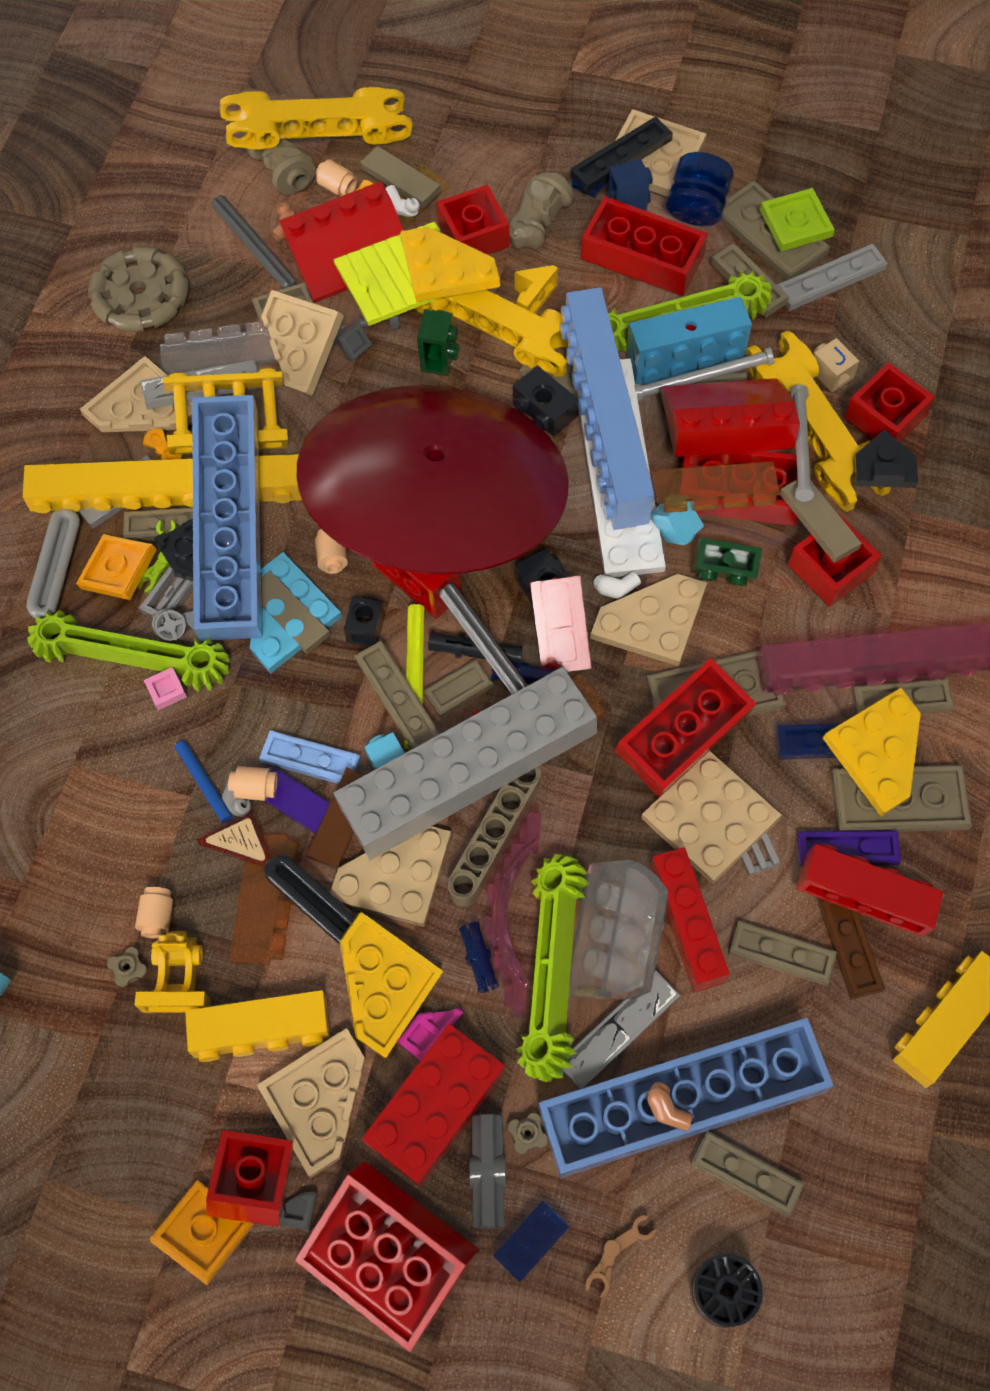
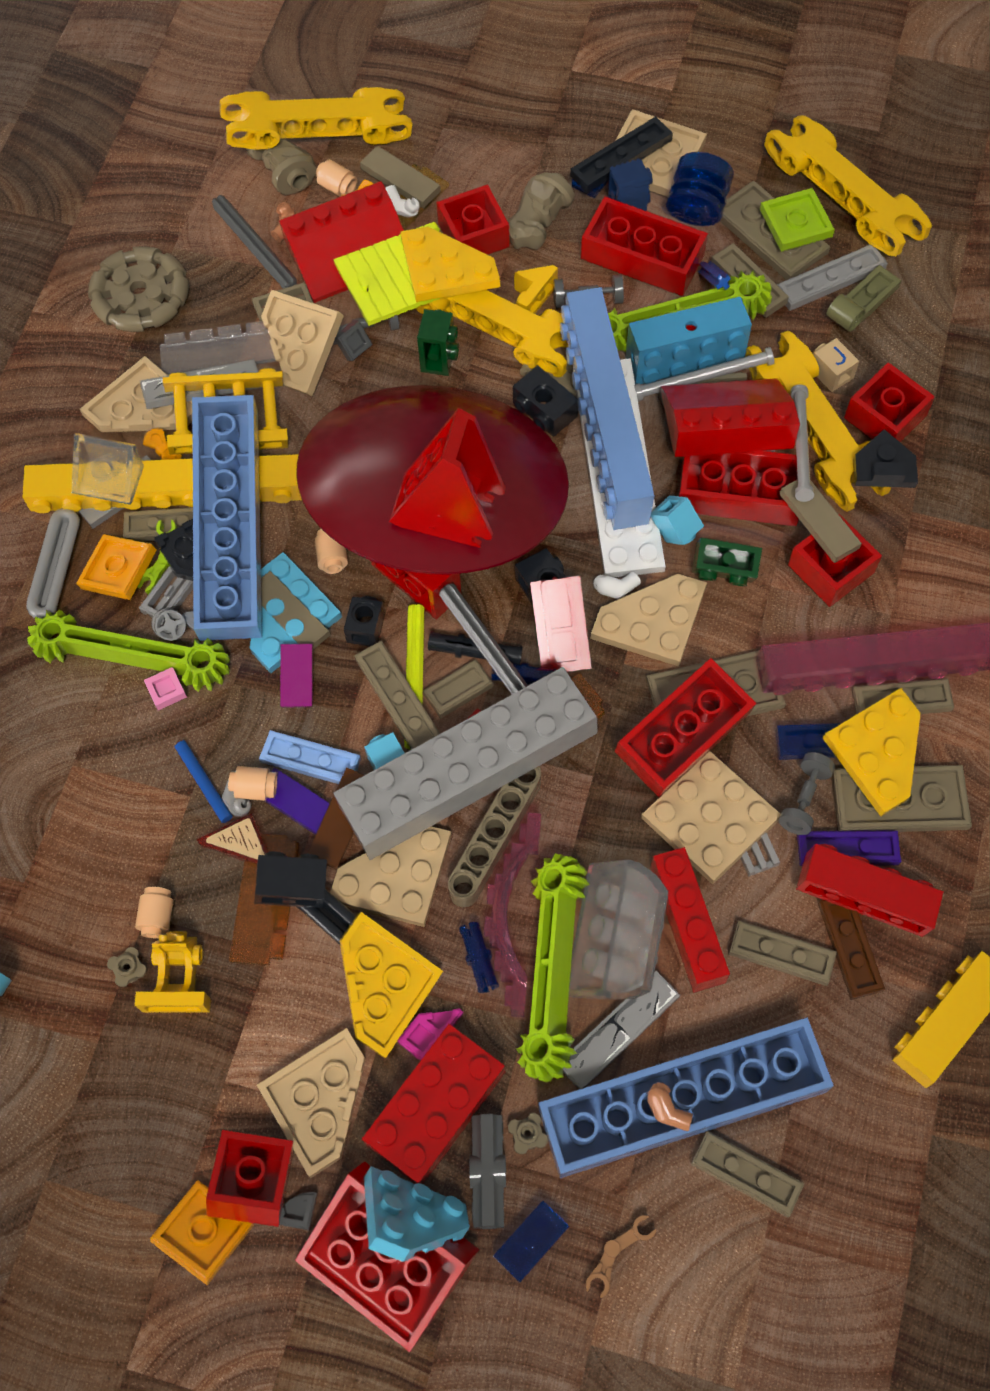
(105, 468): none -> clear slope
(257, 1025): yellow brick -> none
(290, 880): none -> black brick
(296, 675): none -> magenta tile
(409, 1216): none -> medium azure plate
(447, 482): none -> red ladder
(617, 290): none -> dark grey wheel
(711, 483): clear orange windscreen -> none
(714, 275): none -> blue axle
(742, 1302): black wheel -> none
(817, 767): none -> dark grey wheel
(863, 299): none -> olive plate
(875, 210): none -> yellow piece

